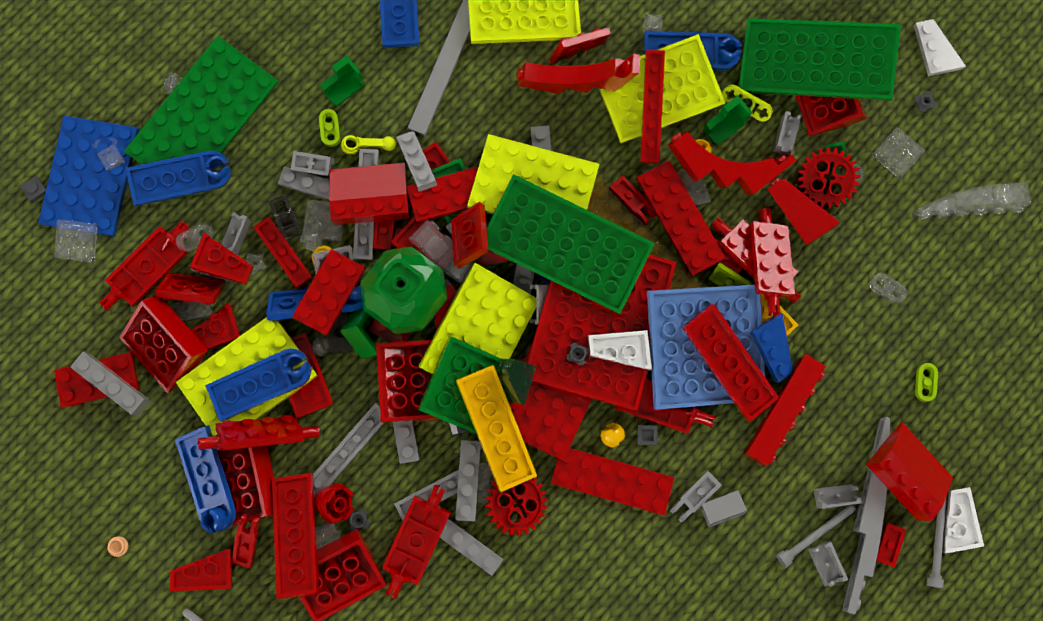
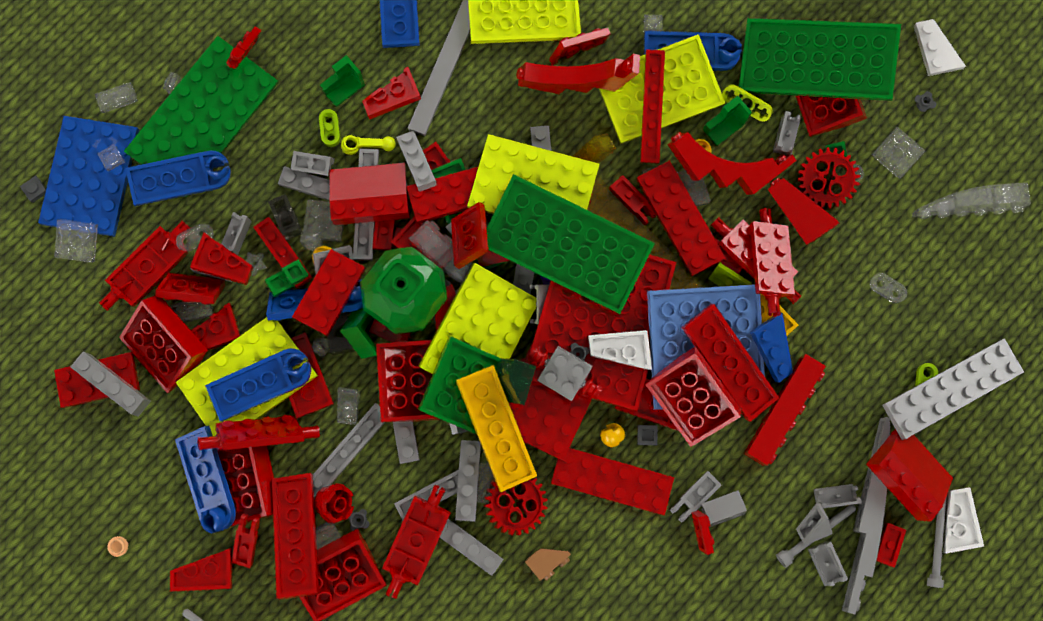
(116, 97): none -> clear plate
(243, 48): none -> red hinge
(287, 278): none -> green slope
(348, 405): none -> clear slope
(394, 95): none -> red wing
(546, 560): none -> medium nougat slope
(565, 373): none -> light grey plate
(596, 149): none -> clear yellow slope
(694, 397): none -> red slope
(704, 538): none -> red plate
(814, 526): none -> light grey slope
(952, 389): none -> light grey plate

